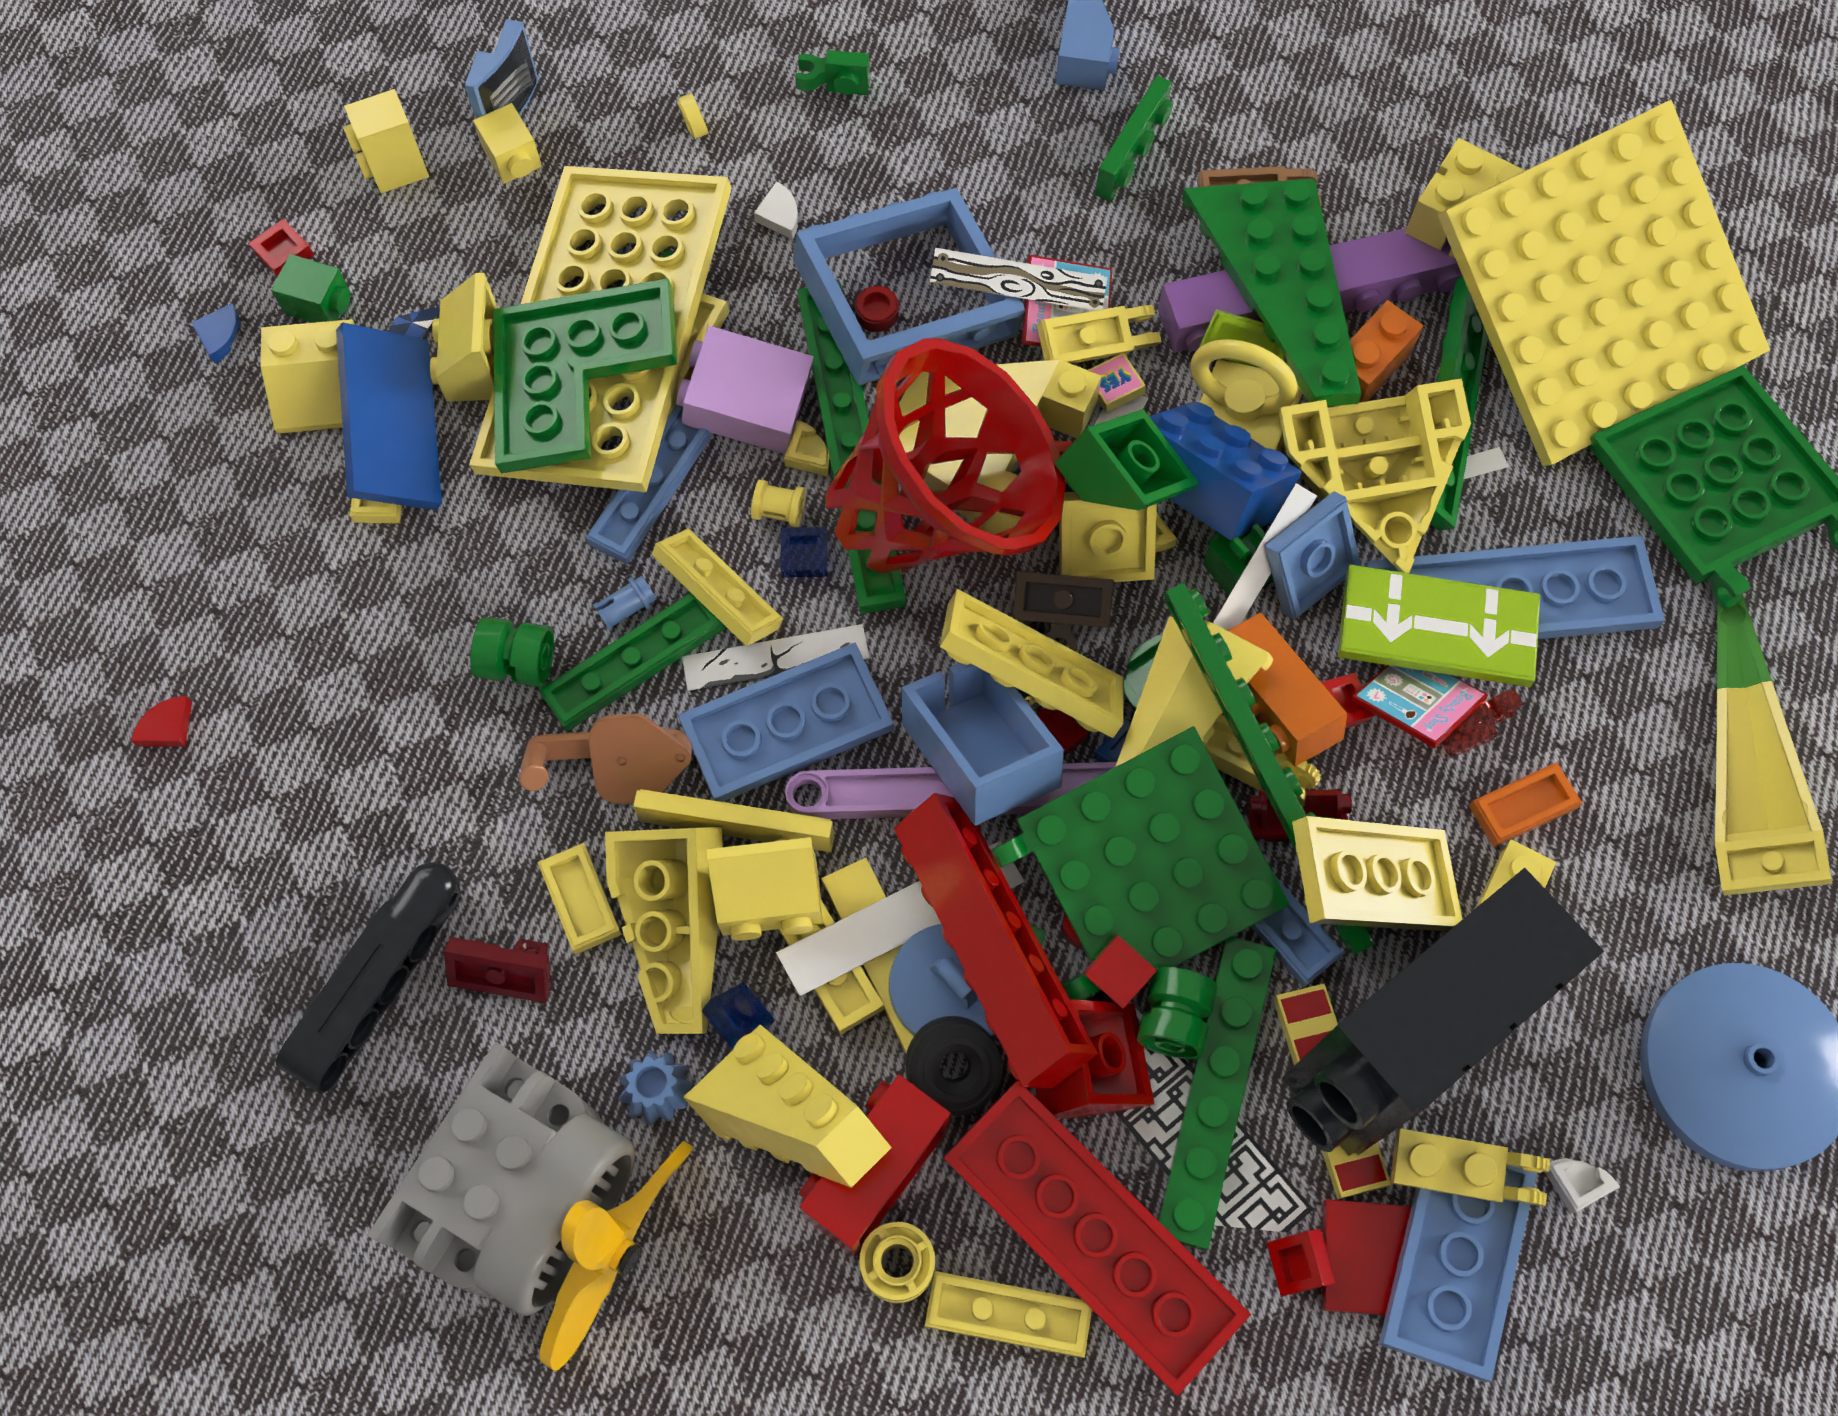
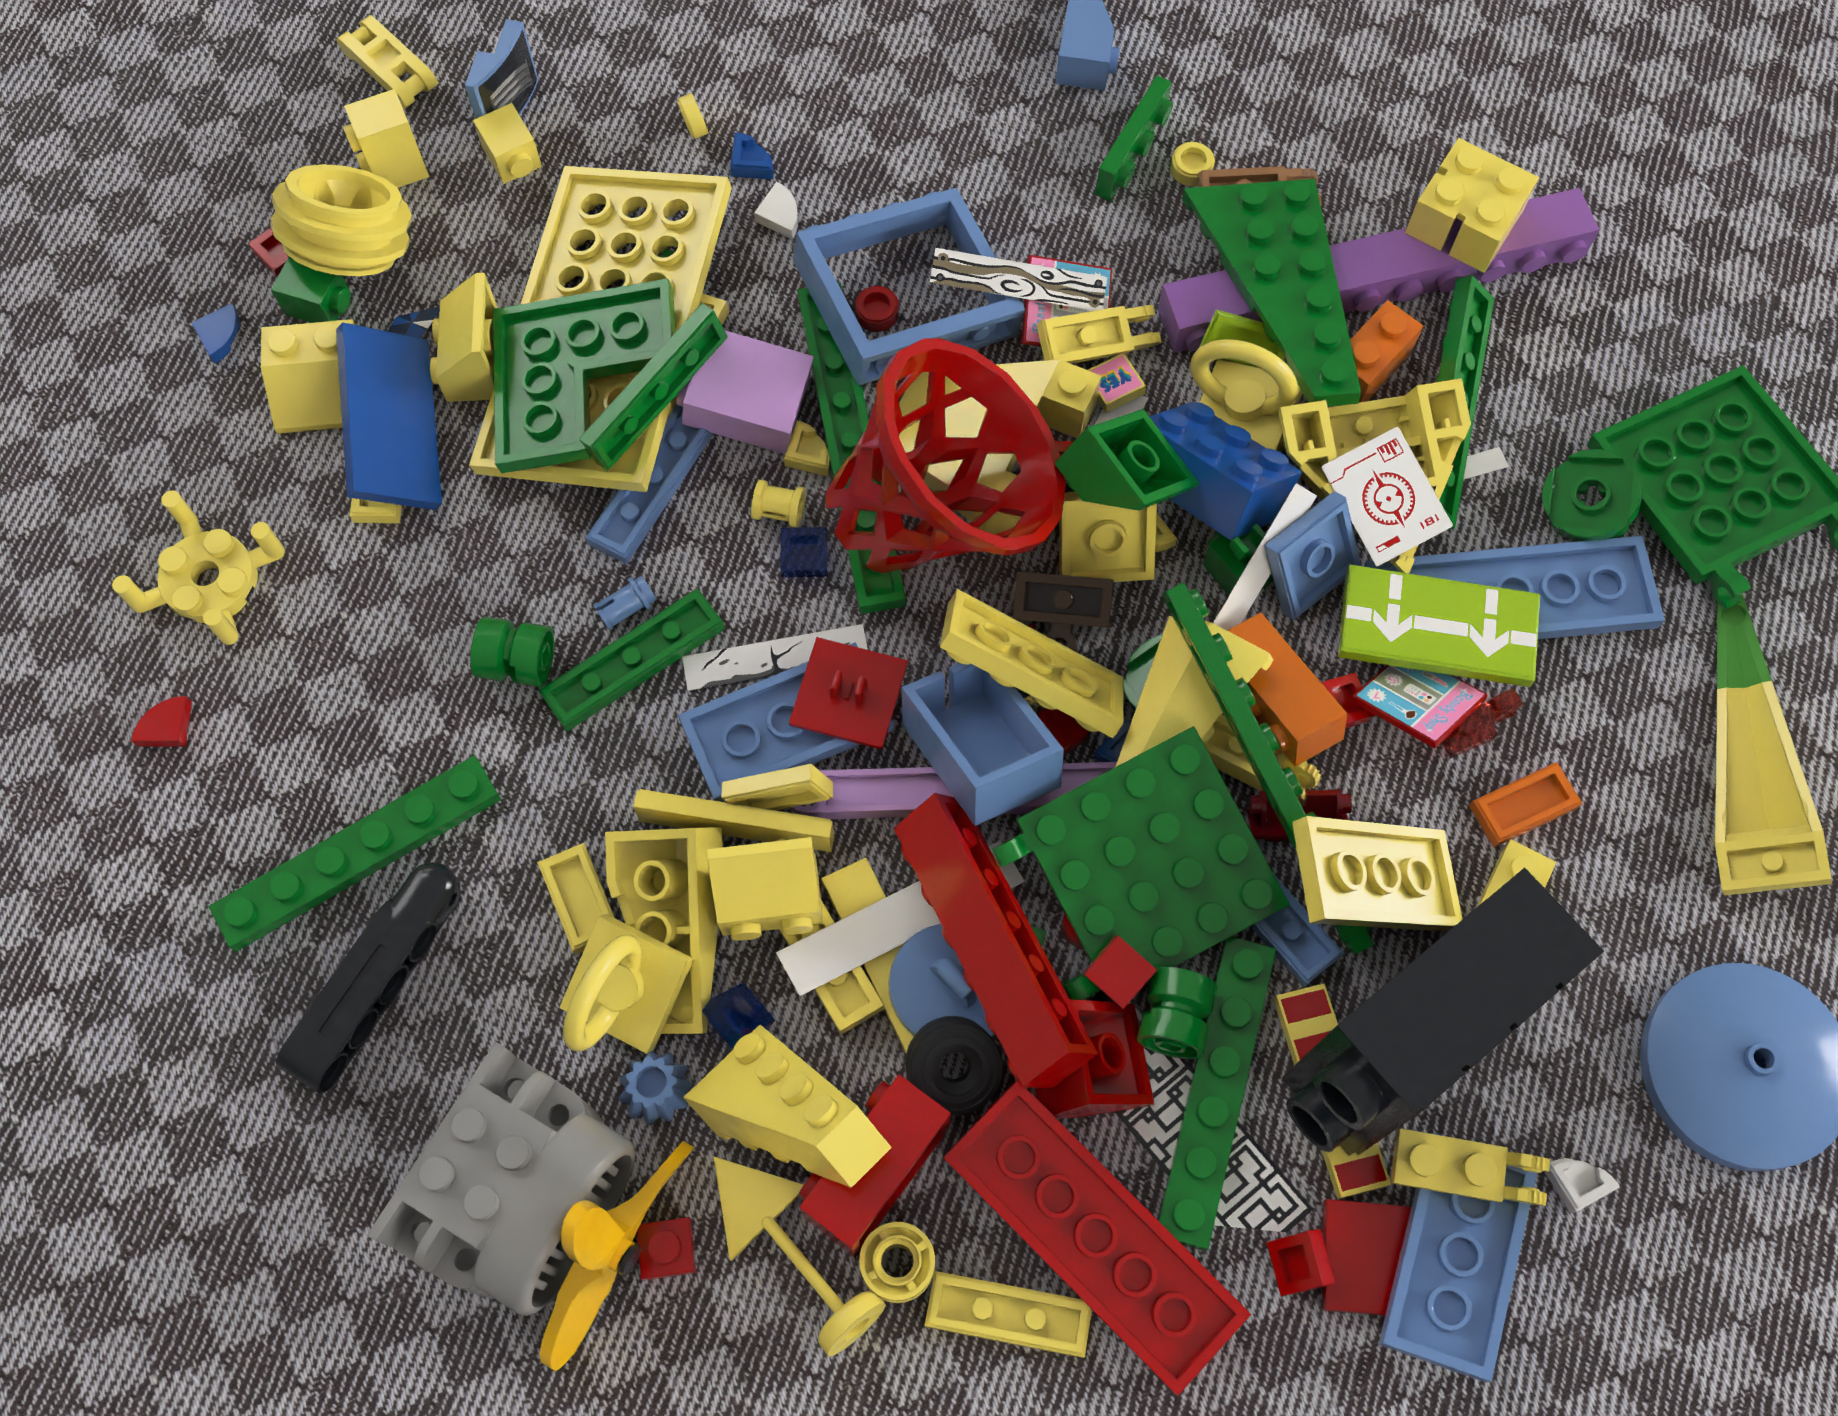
(190, 557): none -> light yellow plate
(340, 220): none -> light yellow wheel
(353, 854): none -> green plate
(387, 60): none -> light yellow plate
(498, 970): dark red hinge -> none
(622, 987): none -> light yellow tile
(624, 751): nougat piece -> none
(654, 387): none -> green tile
(666, 1249): none -> red plate
(717, 587): light yellow tile -> none
(750, 159): none -> blue tile
(750, 1205): none -> light yellow piece
(779, 788): none -> light yellow tile
(840, 70): green plate -> none
(849, 693): none -> red piece
(1189, 160): none -> light yellow tile
(1387, 496): none -> white sticker
(1574, 477): none -> green plate
(1604, 281): light yellow plate -> none

